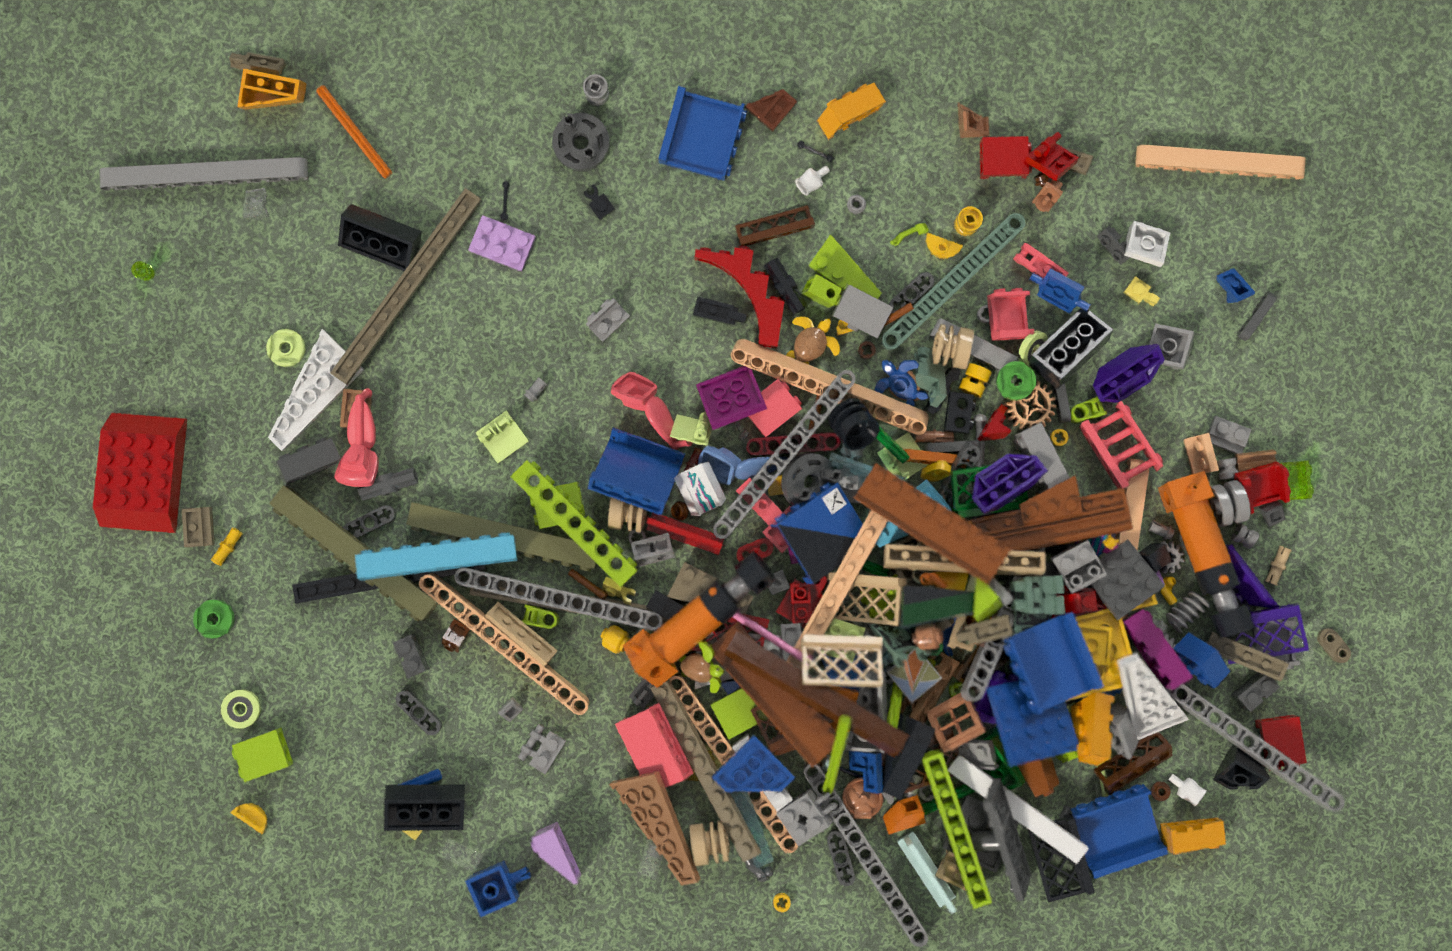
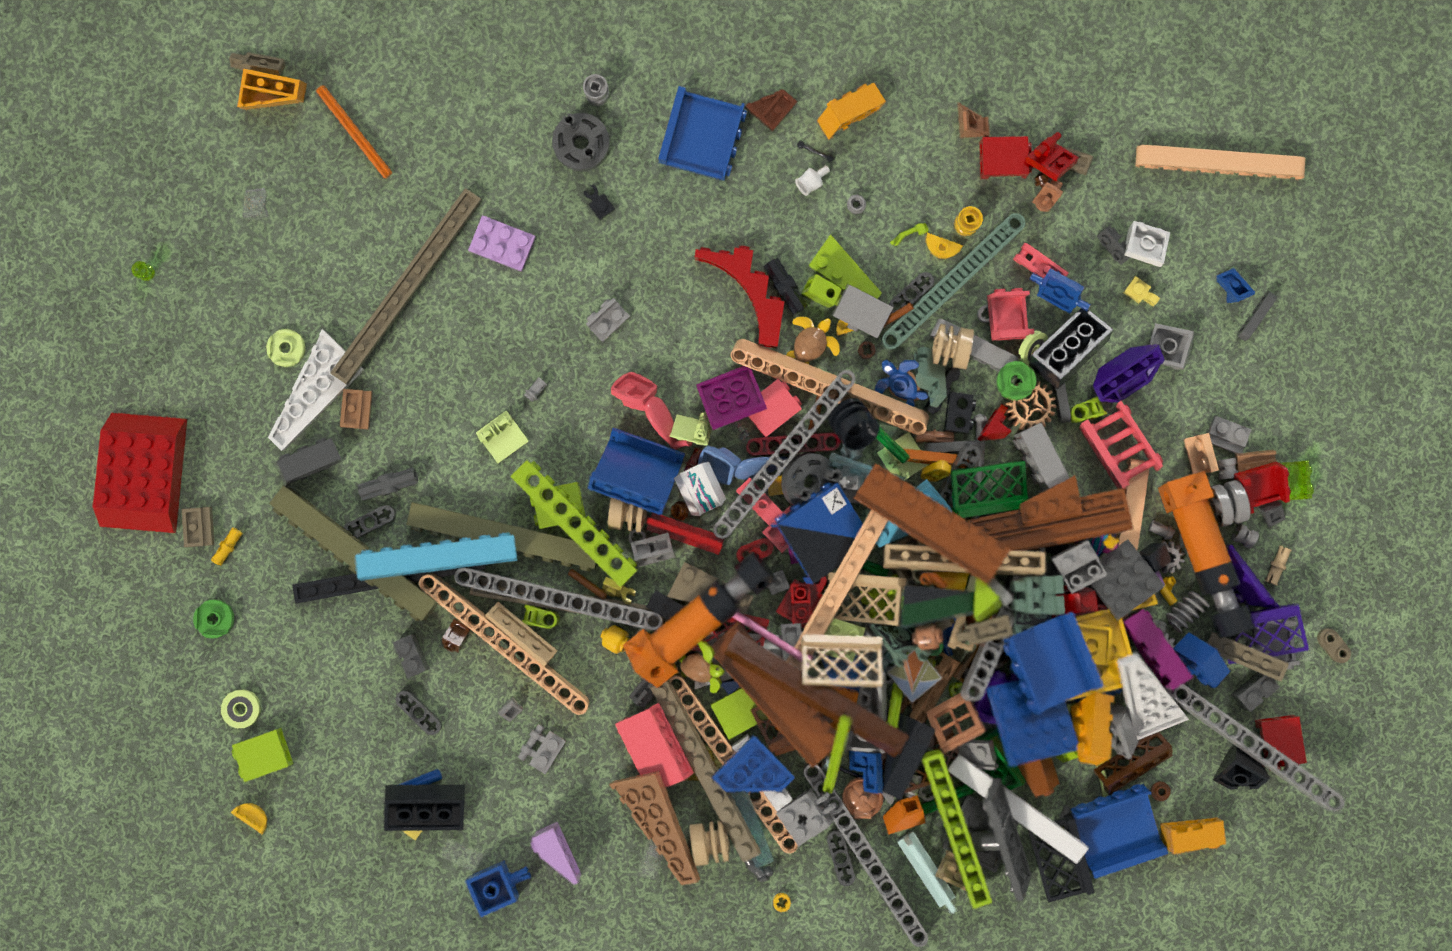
(206, 172): light grey beam -> none
(359, 463): coral piece -> none
(378, 237): black slope -> none
(504, 216): black hinge -> none
(718, 311): black hinge -> none
(775, 231): reddish brown fence -> none
(978, 374): yellow wheel -> none
(1006, 481): dark purple wedge -> none
(1064, 435): yellow bush -> none
(1188, 789): white piece -> none

